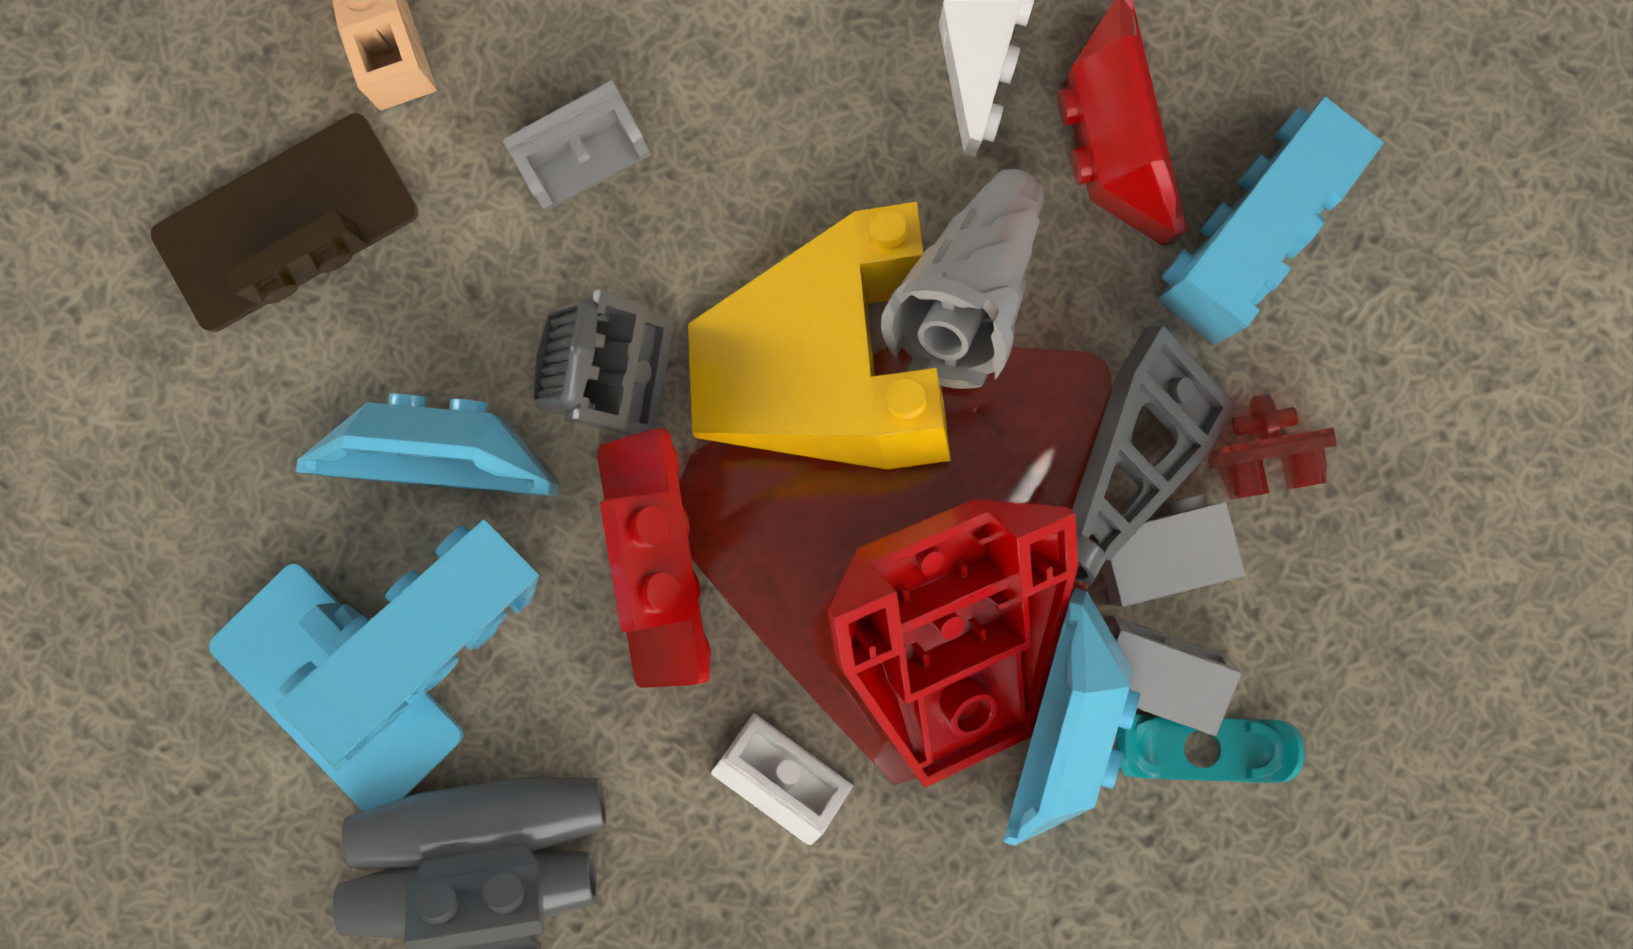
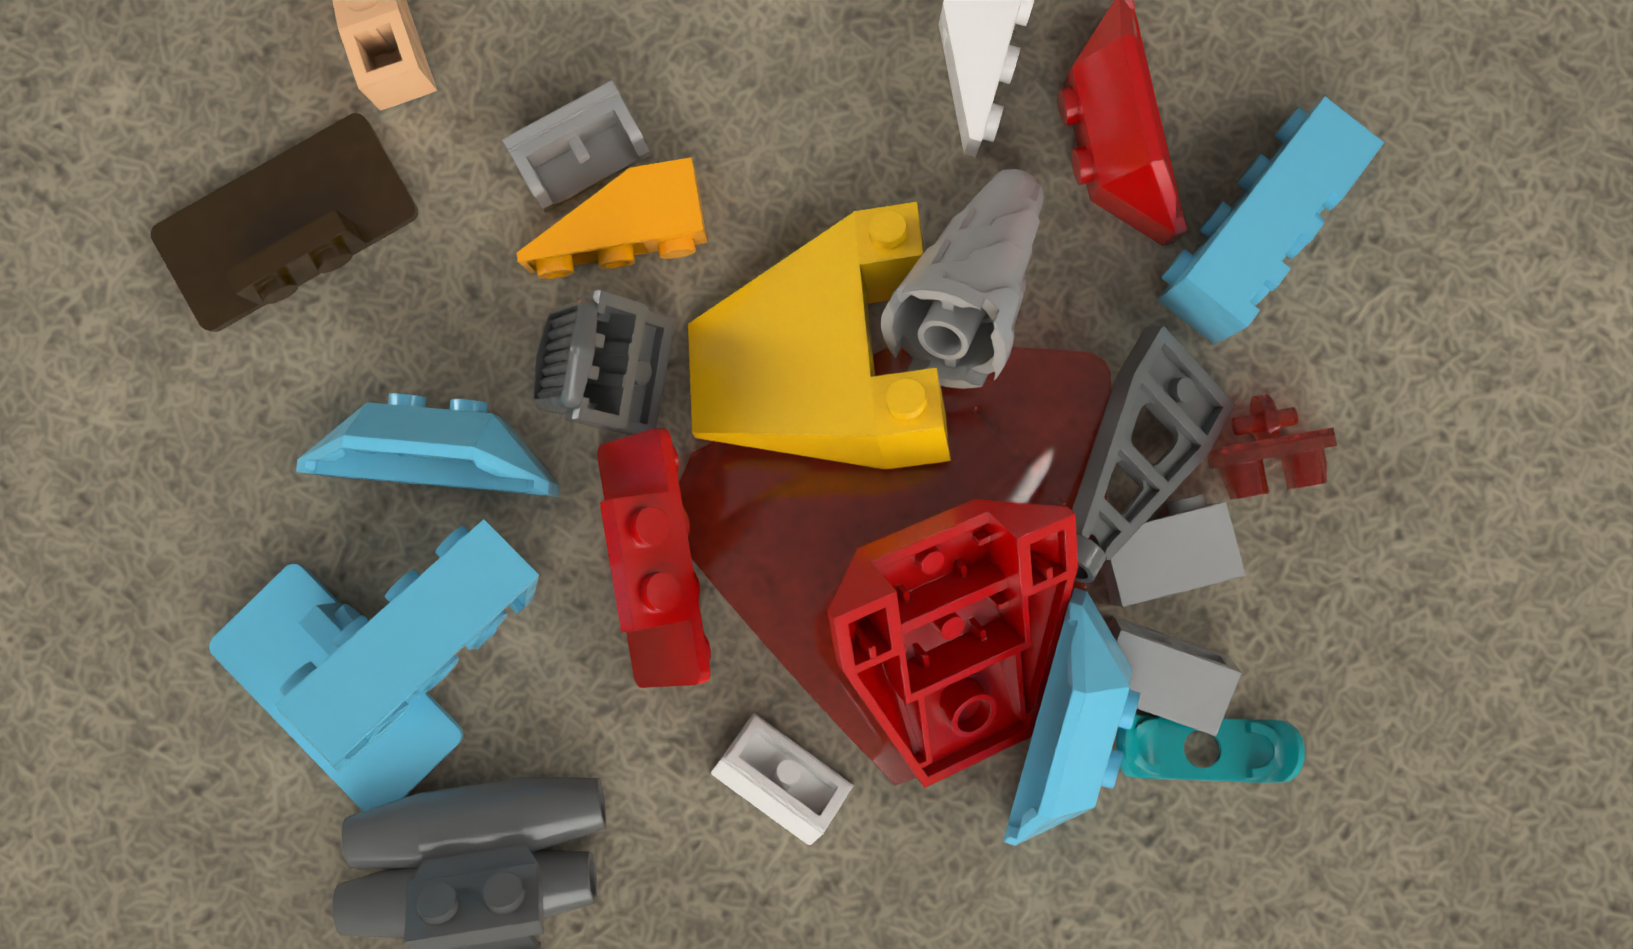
(633, 215): none -> light orange slope

